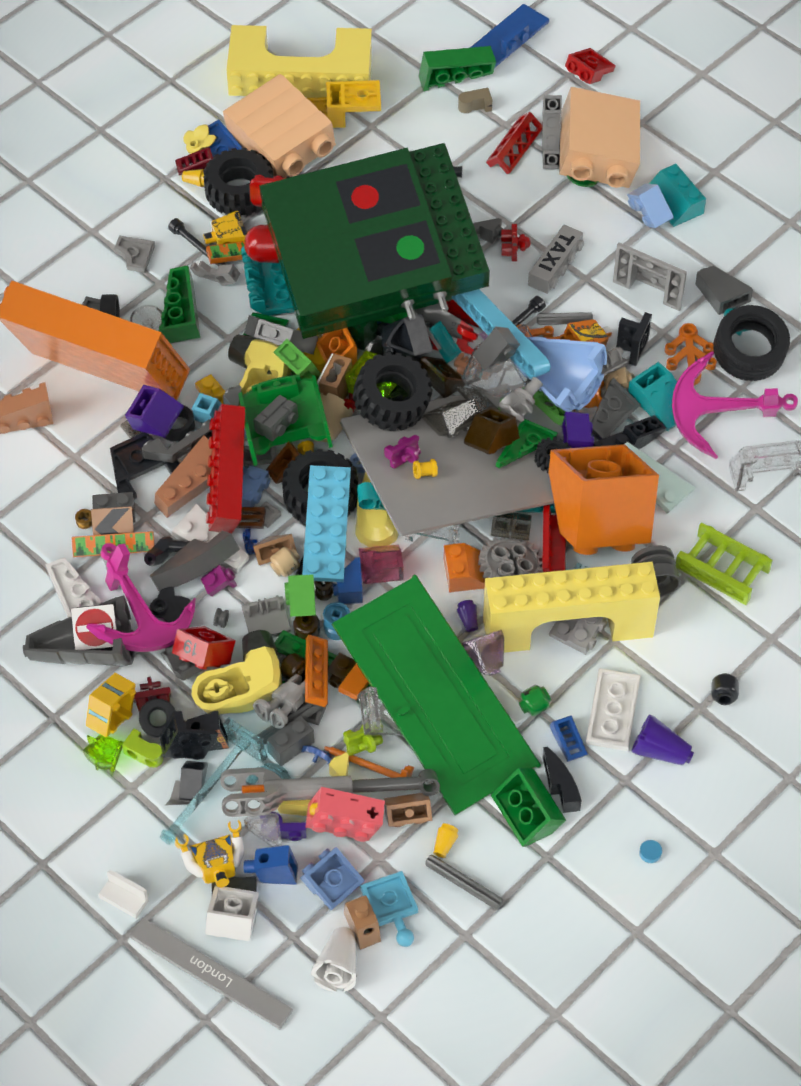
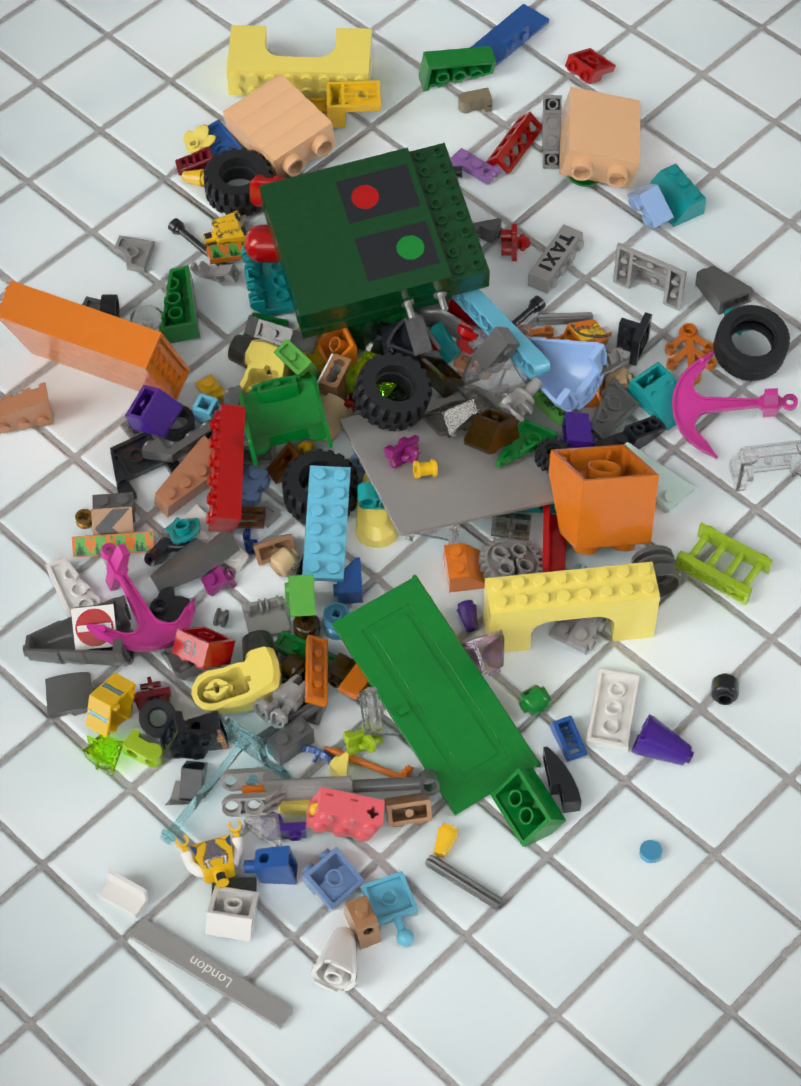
(68, 694): none -> dark grey slope
(183, 530): none -> teal animal
(276, 418): dark grey brick -> none
(320, 587): dark brown bush -> none
(381, 564): clear pink slope -> none
(475, 166): none -> medium lavender plate

